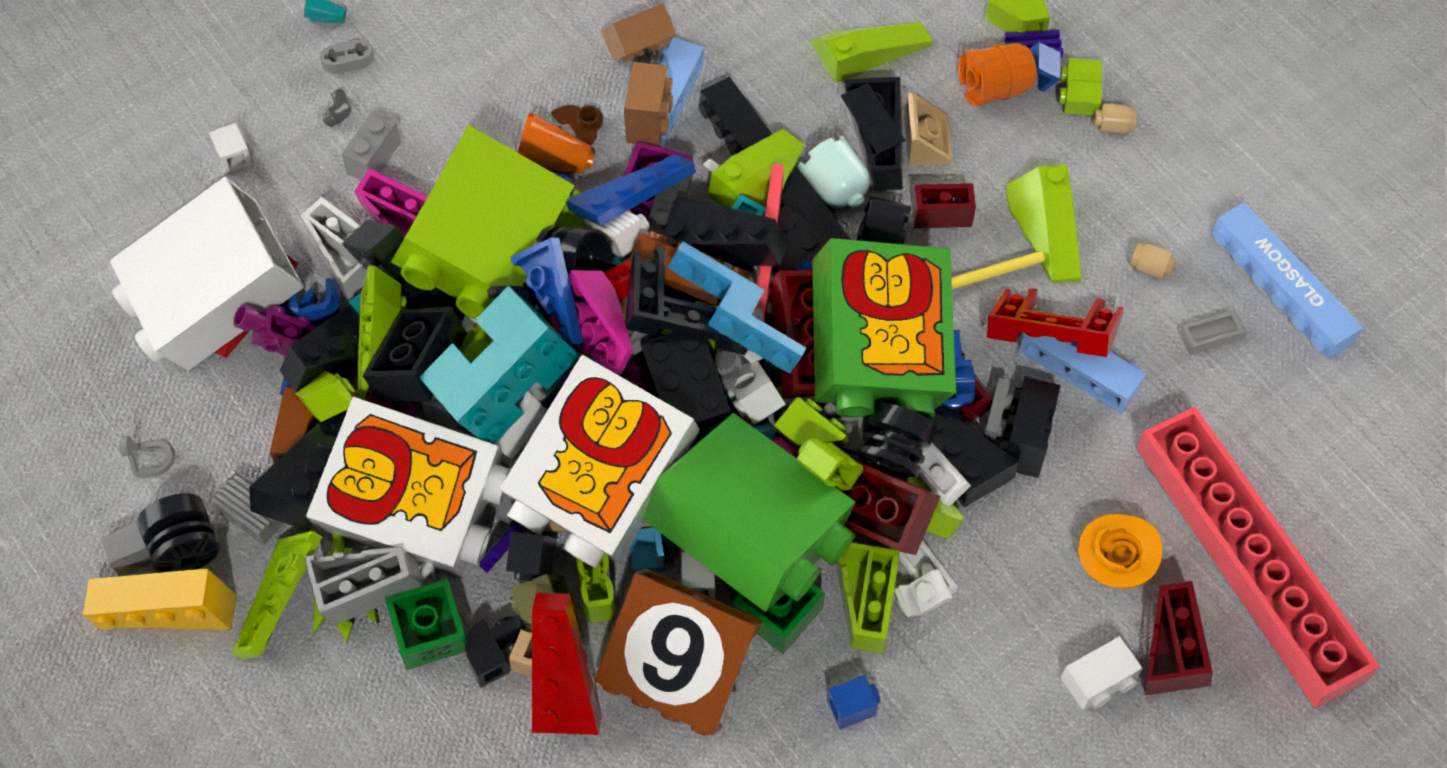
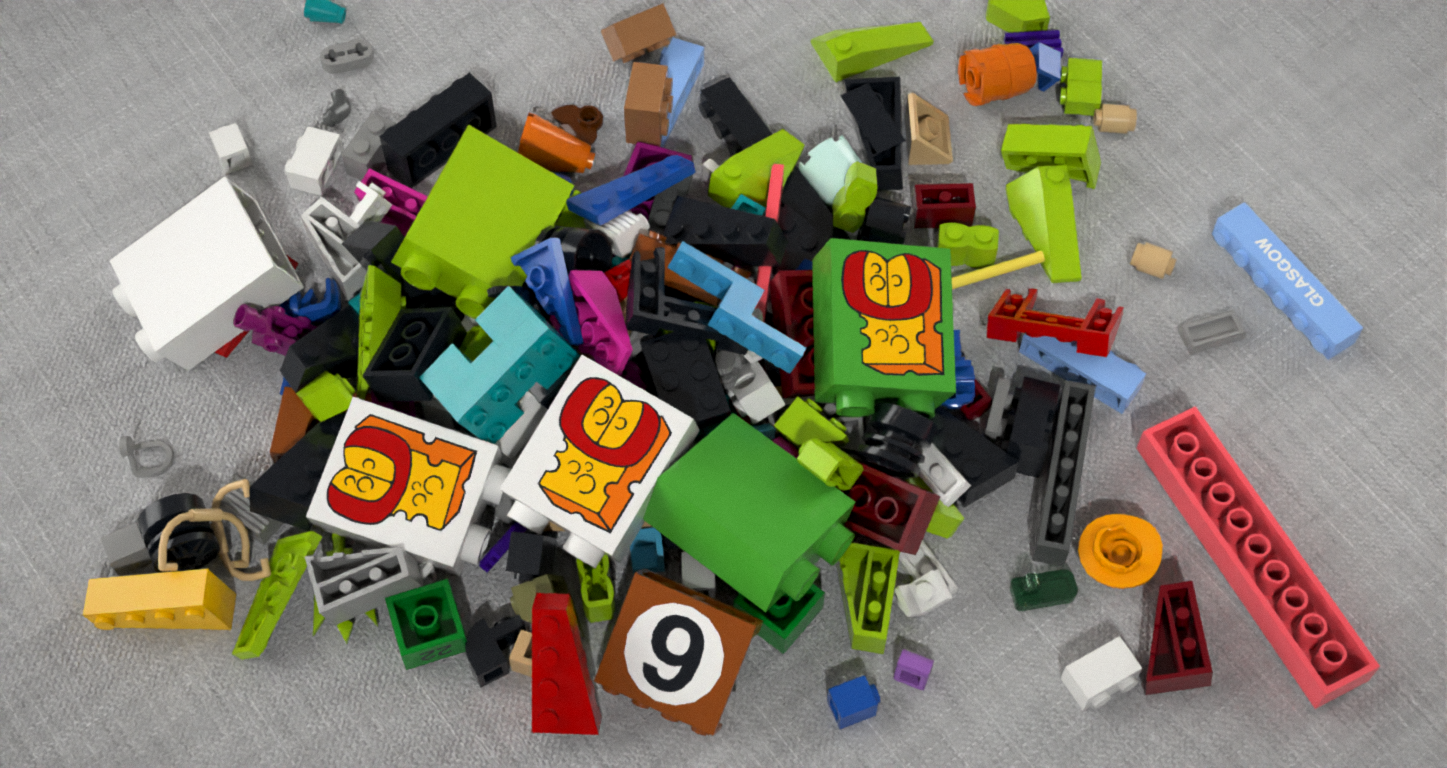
(203, 515): none -> tan piece
(220, 534): none -> tan piece
(314, 160): none -> white brick
(373, 205): none -> white bracket
(431, 133): none -> black brick
(854, 197): none -> lime brick
(913, 669): none -> medium lavender brick
(969, 245): none -> lime brick
(1043, 589): none -> clear green piece
(1049, 145): none -> lime wedge
(1064, 473): none -> dark grey brick

